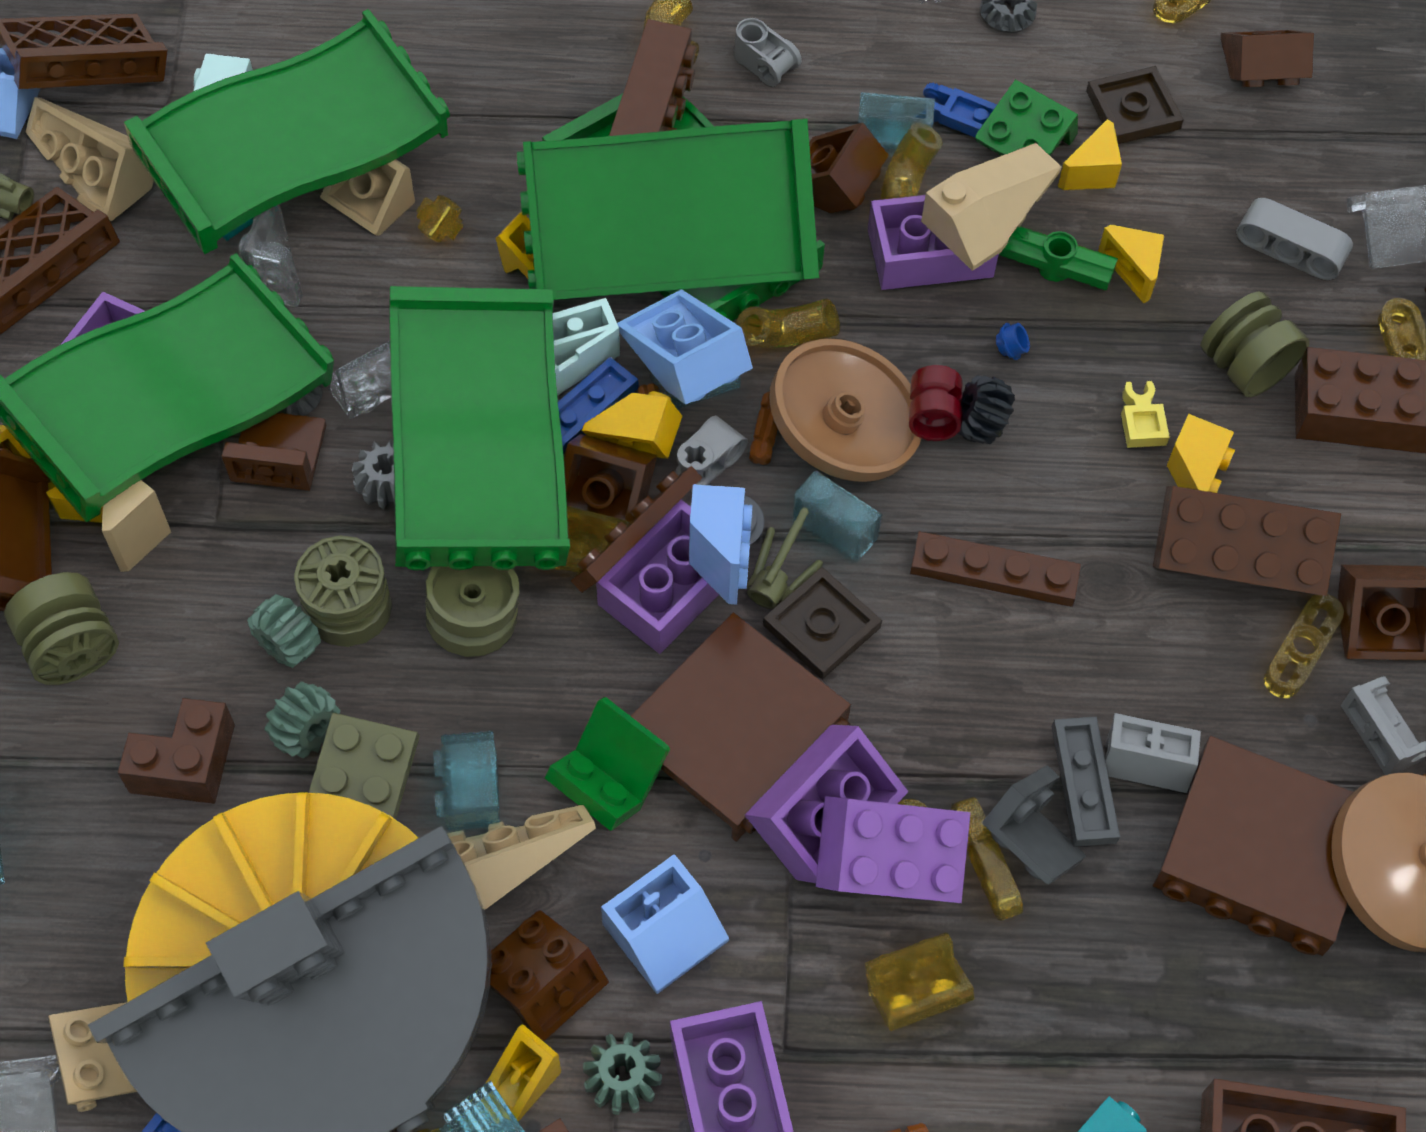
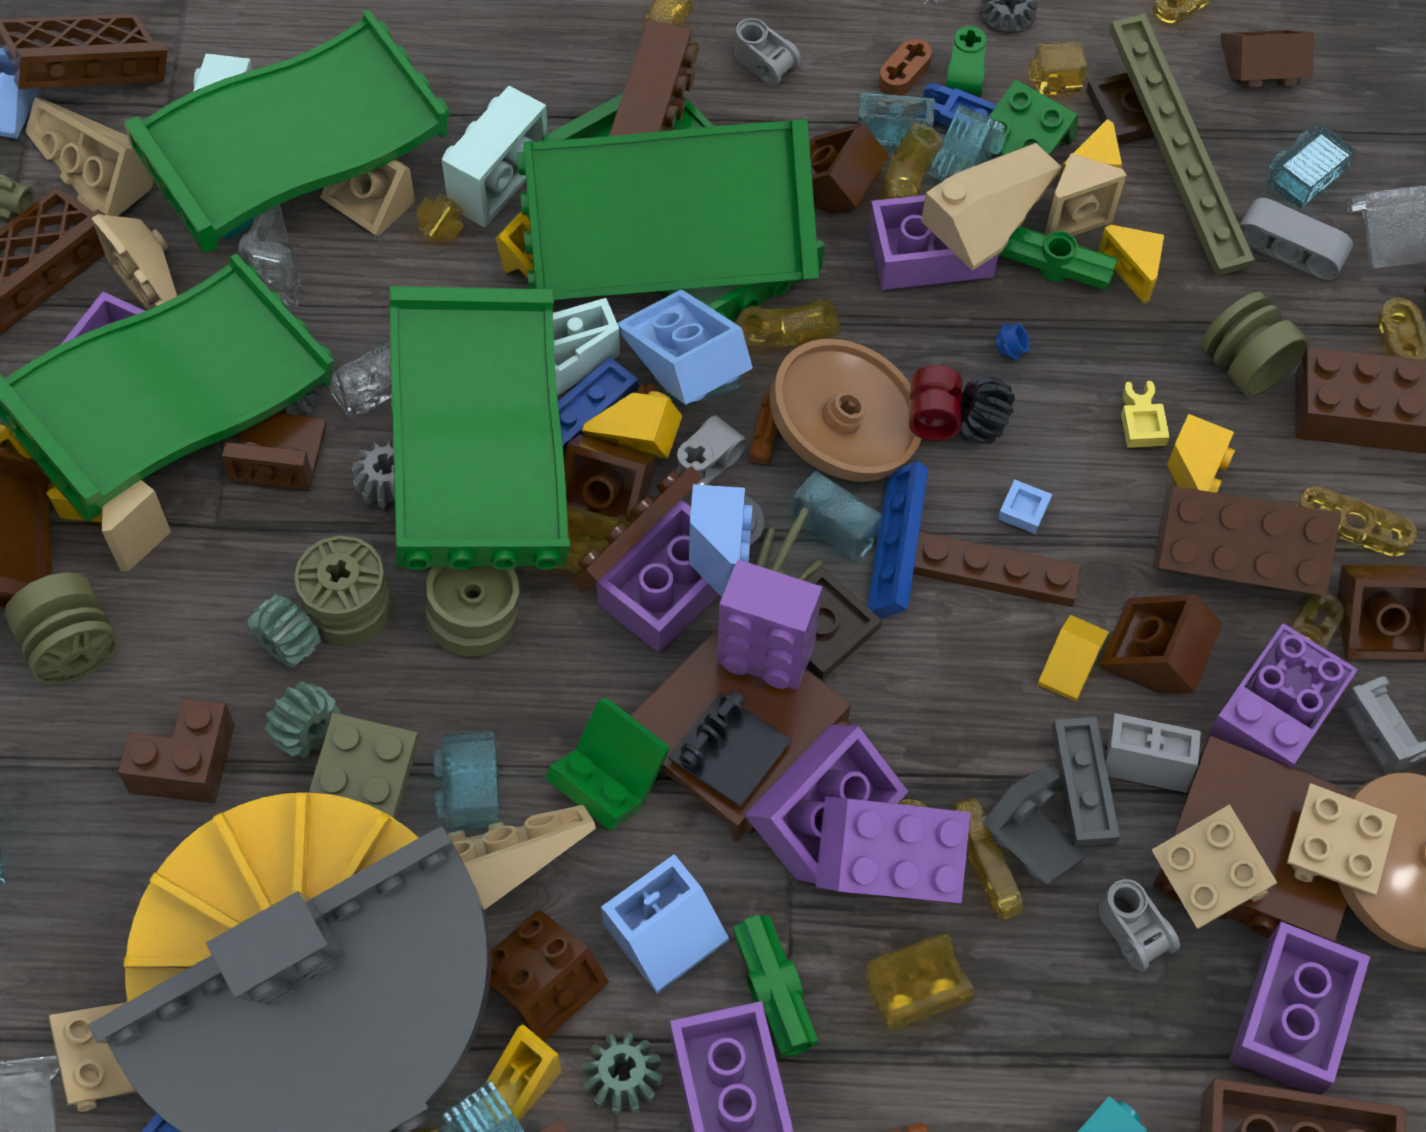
(137, 258): none -> tan wedge
(483, 164): none -> light aqua brick
(730, 748): none -> black hinge
(767, 625): none -> medium lavender brick
(776, 984): none -> green piece
(898, 540): none -> blue plate
(910, 71): none -> dark orange beam
(967, 61): none -> green piece
(967, 143): none -> clear light blue brick
(1024, 506): none -> light blue plate
(1058, 67): none -> clear yellow brick
(1072, 658): none -> yellow slope
(1085, 196): none -> tan slope
(1139, 927): none -> light grey piece
(1162, 642): none -> reddish brown slope
(1181, 145): none -> olive plate
(1214, 867): none -> tan hinge
(1283, 698): none -> medium lavender slope
(1300, 1009): none -> medium lavender brick
(1310, 165): none -> clear light blue brick
(1341, 840): none -> tan hinge
(1371, 514): none -> clear yellow beam

